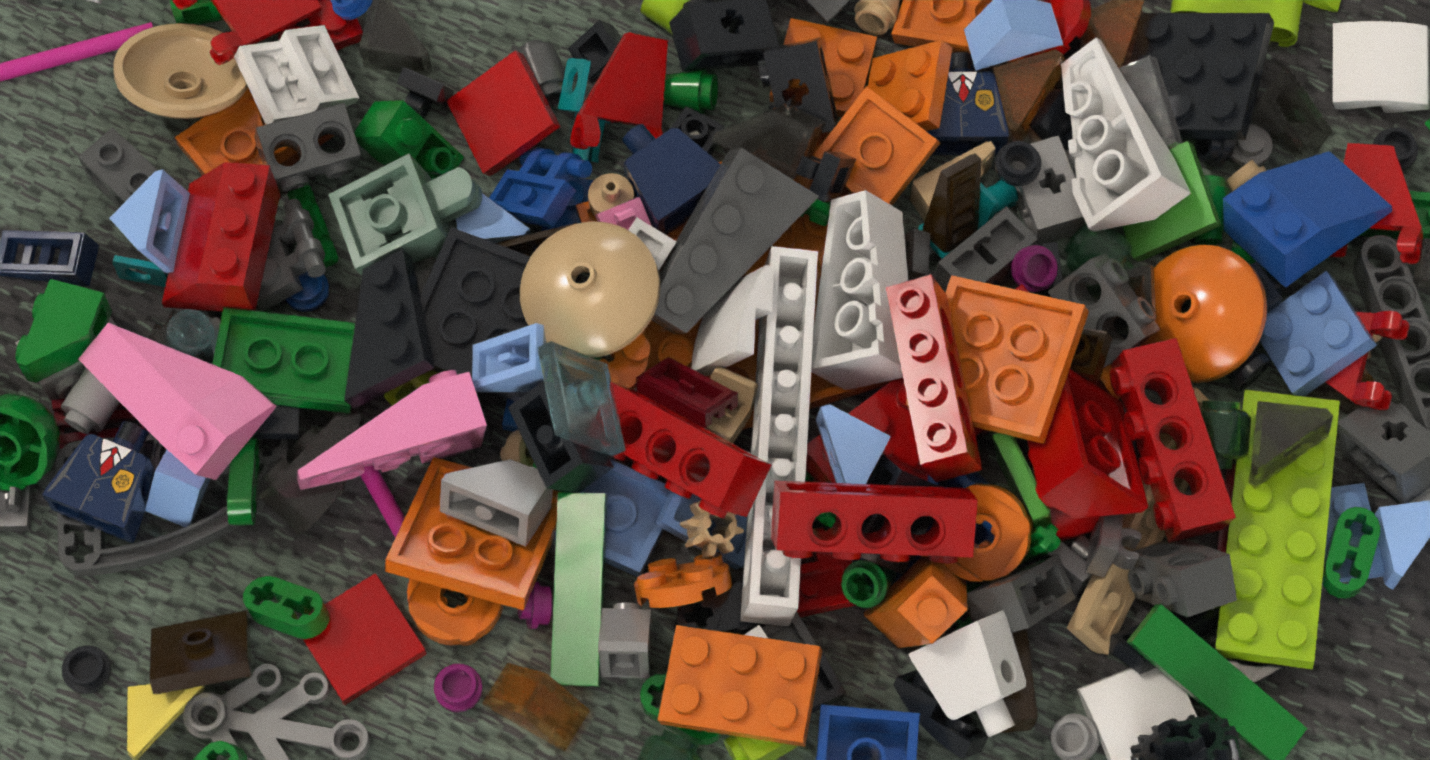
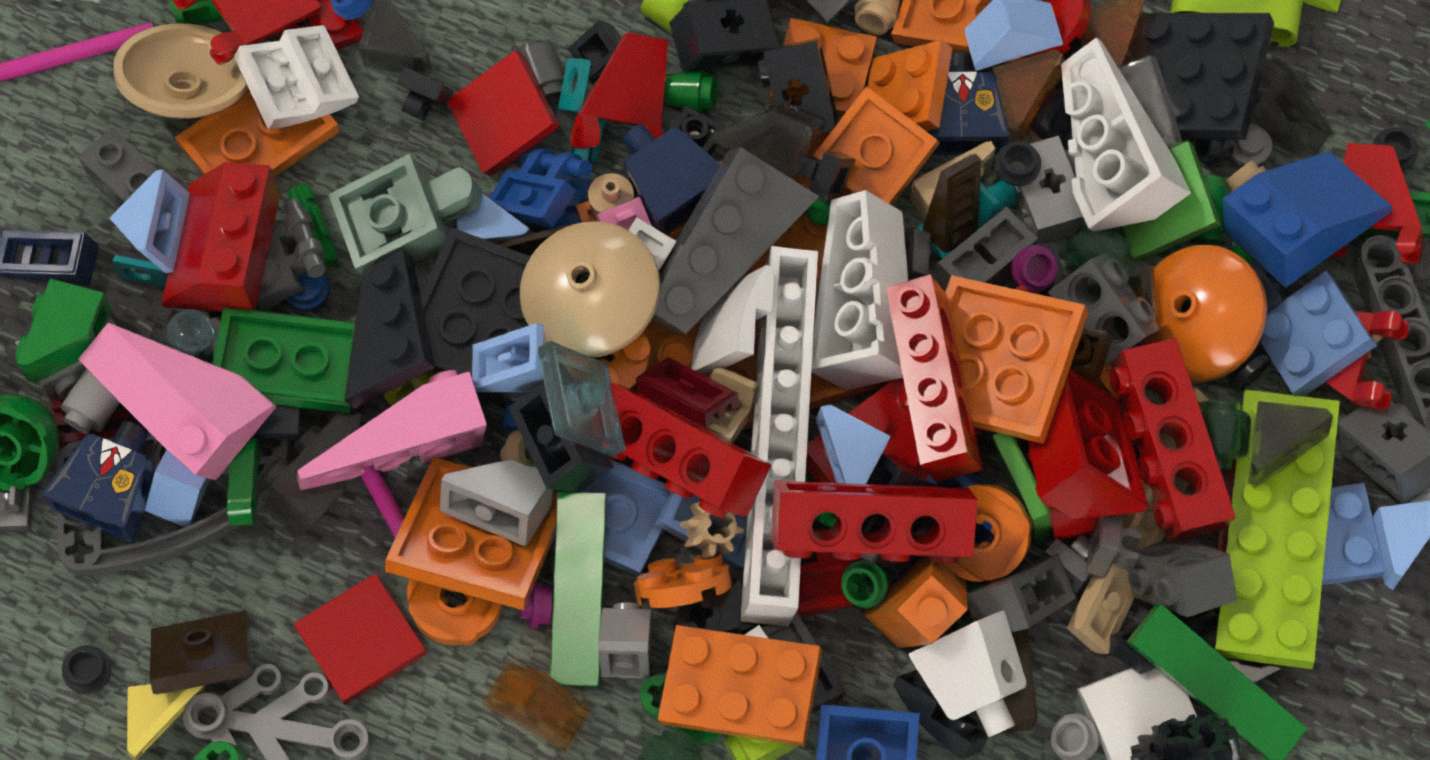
(281, 615): green beam -> none
(302, 135): dark grey brick -> none
(396, 130): green slope -> none
(458, 687): magenta plate -> none
(1042, 542): green axle -> none
(1361, 555): green beam -> none
(1381, 66): white slope -> none

